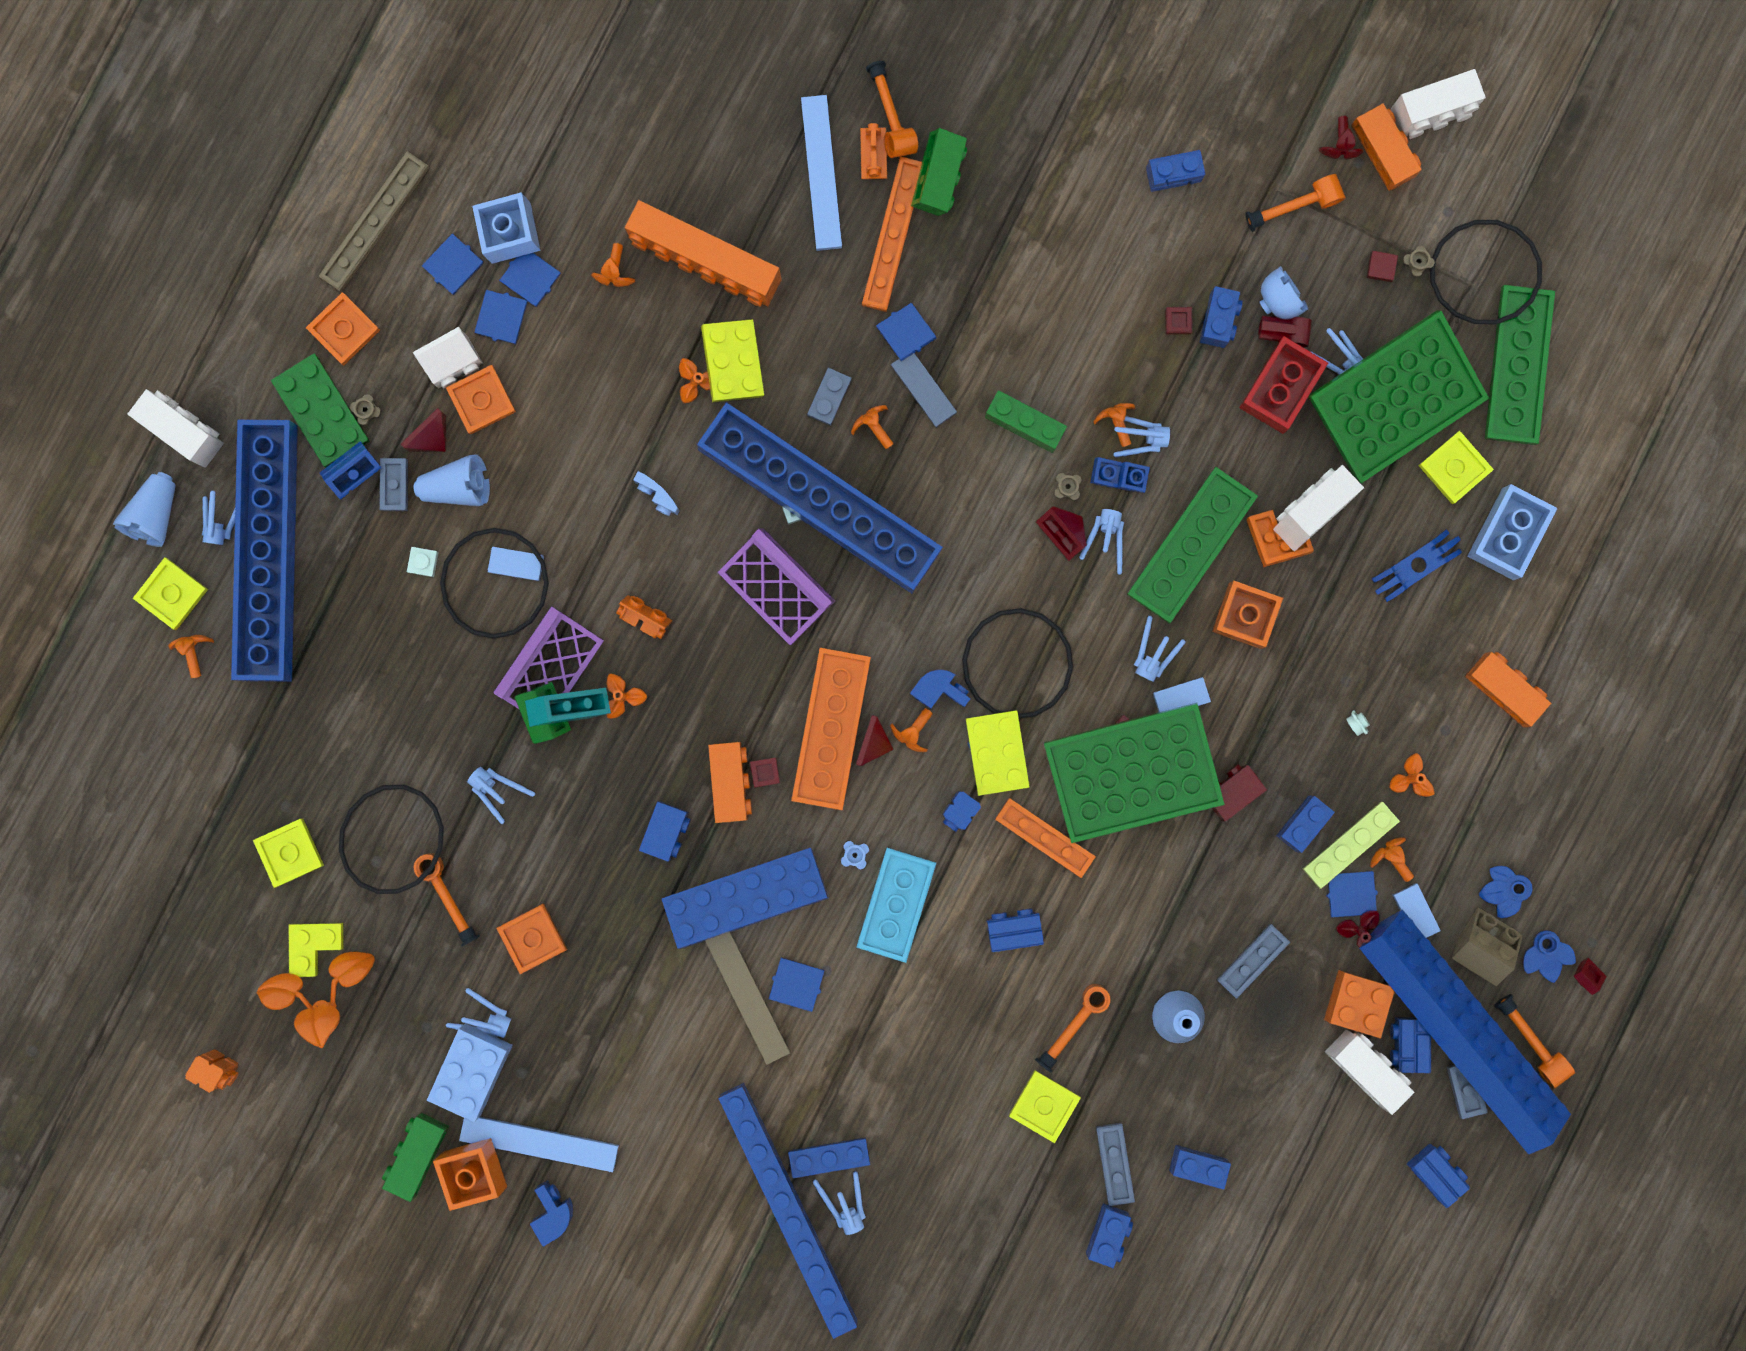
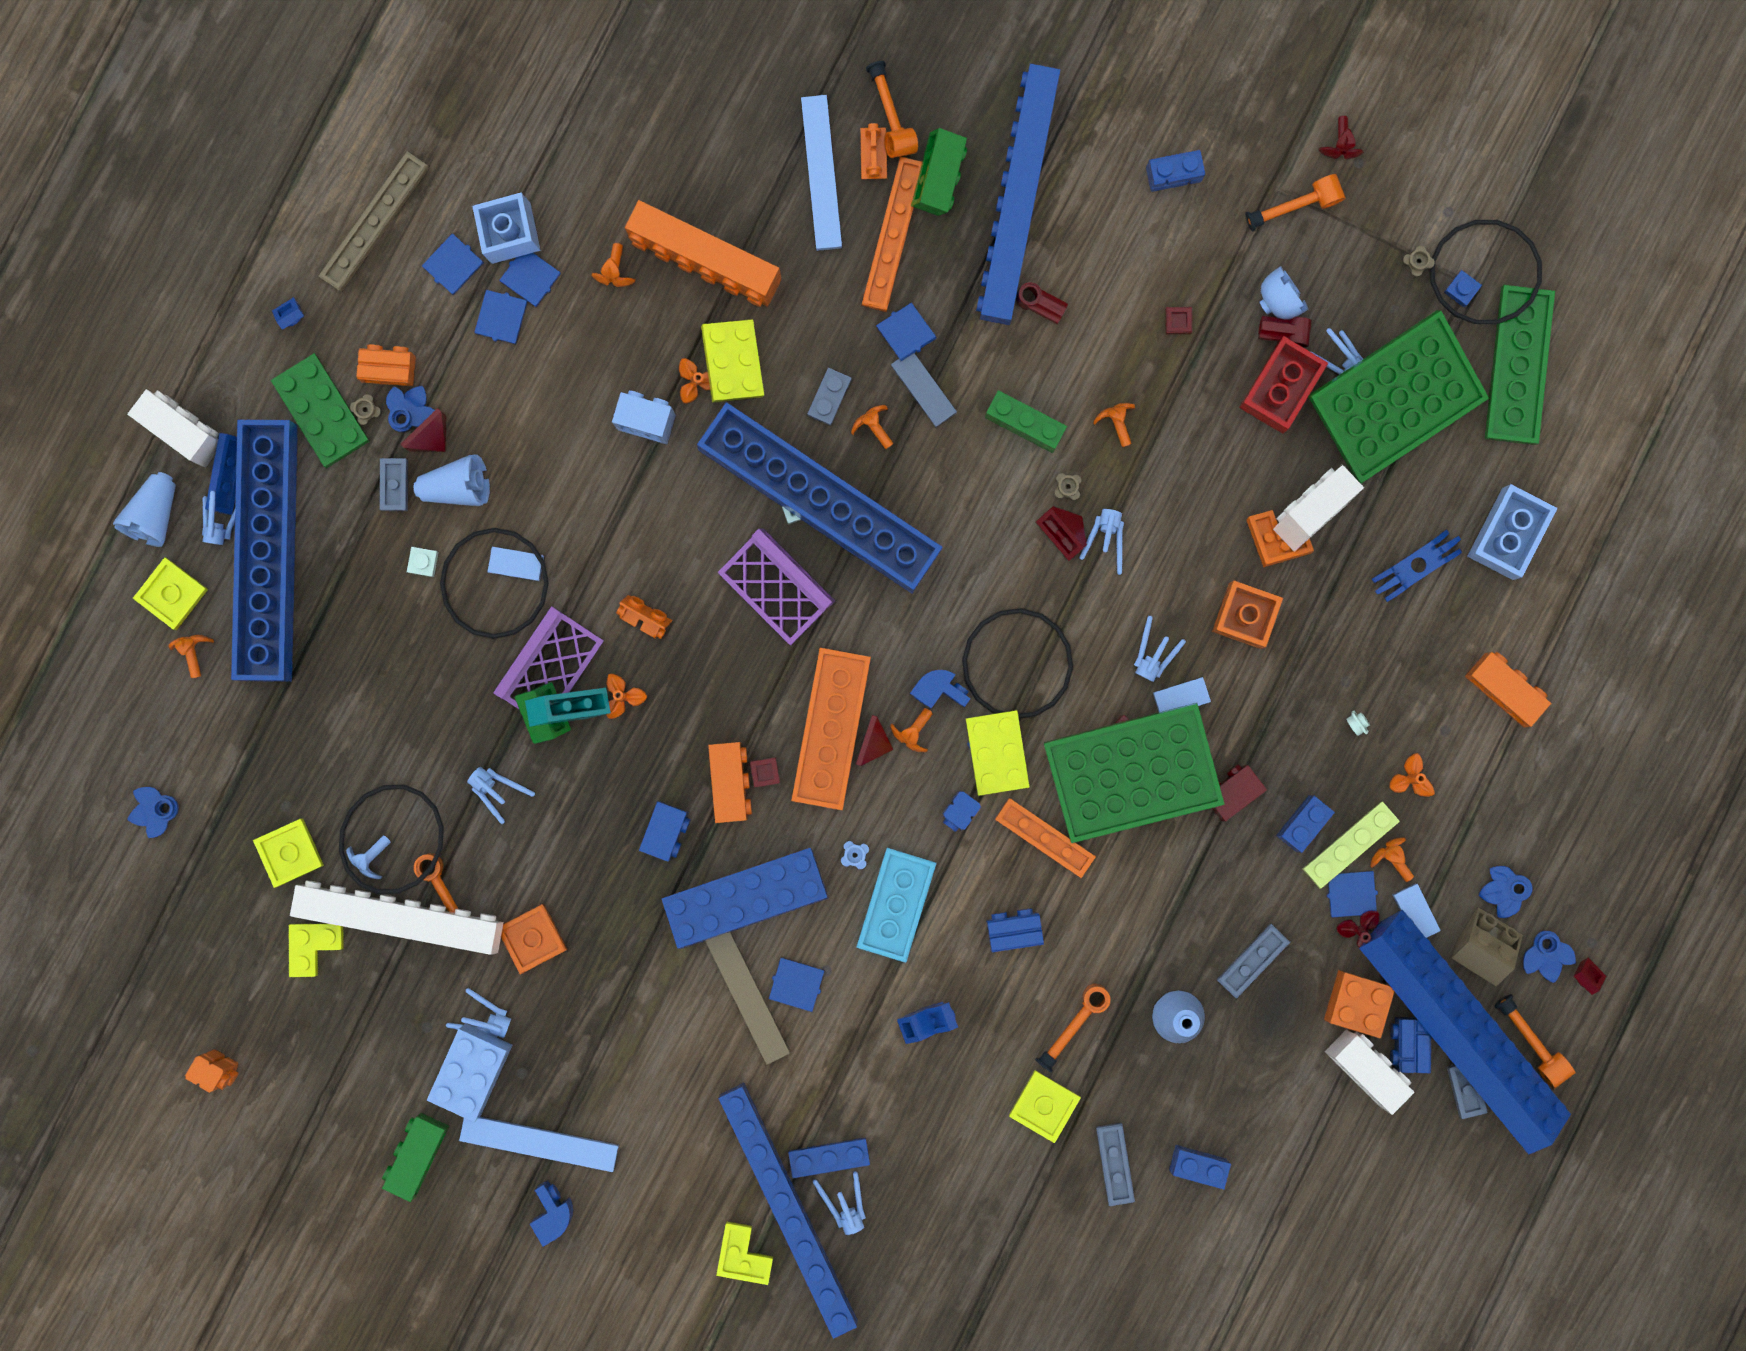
(150, 811): none -> blue plate
(224, 475): none -> blue plate
(288, 313): none -> blue plate
(322, 1018): orange plant -> none
(342, 328): orange plate -> none
(350, 470): blue brick -> none
(362, 861): none -> light blue plant
(386, 366): none -> orange brick
(397, 918): none -> white brick
(409, 404): none -> blue plate
(448, 358): white slope -> none
(470, 1174): orange brick -> none
(480, 399): orange plate -> none
(644, 417): none -> light blue brick
(661, 499): light blue slope -> none
(735, 1259): none -> neon yellow plate
(927, 1022): none -> blue brick
(1019, 194): none -> blue brick
(1044, 303): none -> dark red piece
(1108, 1235): blue brick -> none
(1120, 475): blue slope -> none
(1155, 435): light blue plant -> none
(1192, 545): green plate -> none
(1219, 317): blue brick -> none
(1382, 266): dark red tile -> none
(1386, 146): orange brick -> none
(1438, 104): white brick -> none
(1438, 1175): blue brick -> none
(1456, 467): neon yellow plate -> none
(1462, 288): none -> blue plate

